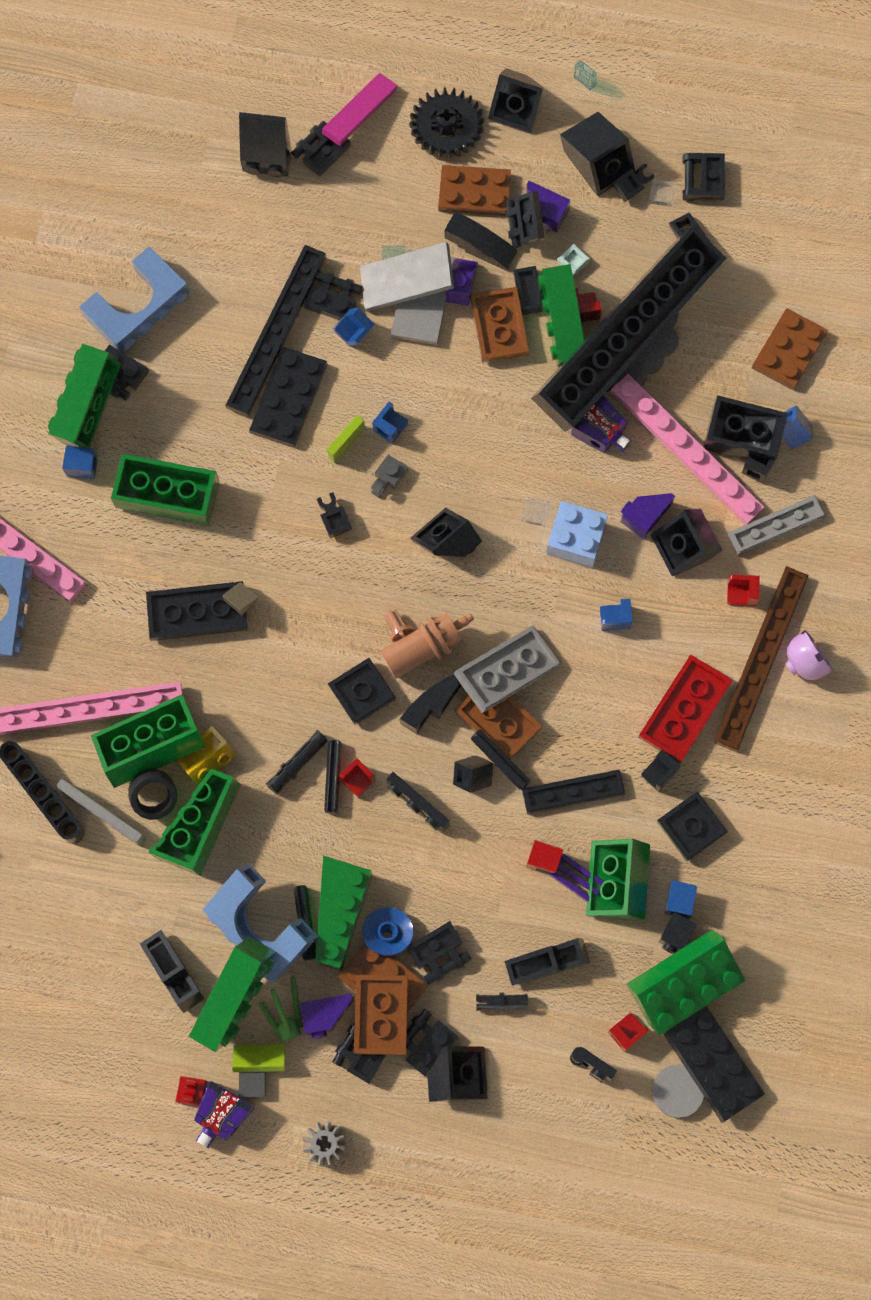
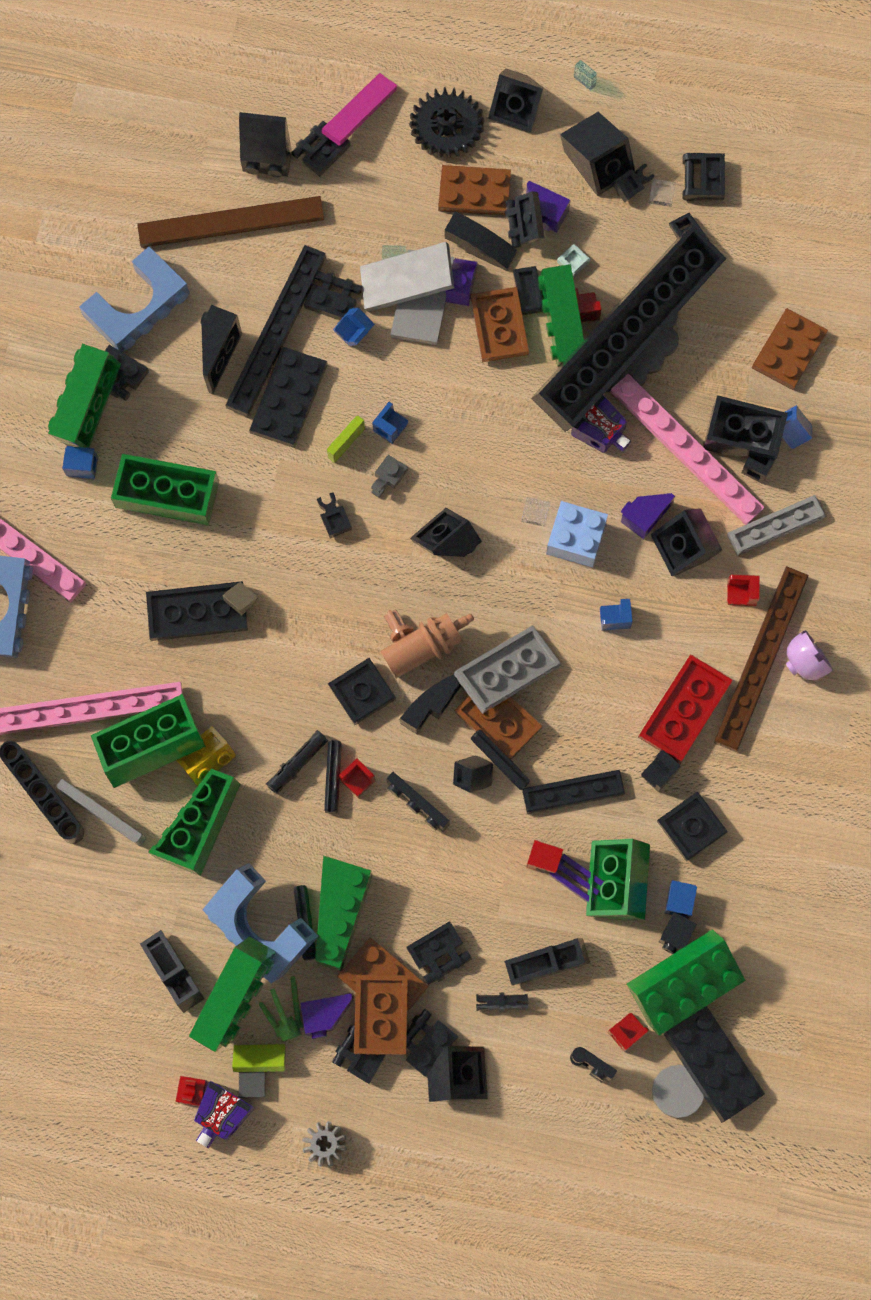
(160, 810): black tyre -> none
(219, 340): none -> black slope
(230, 221): none -> reddish brown tile
(387, 920): blue dish -> none

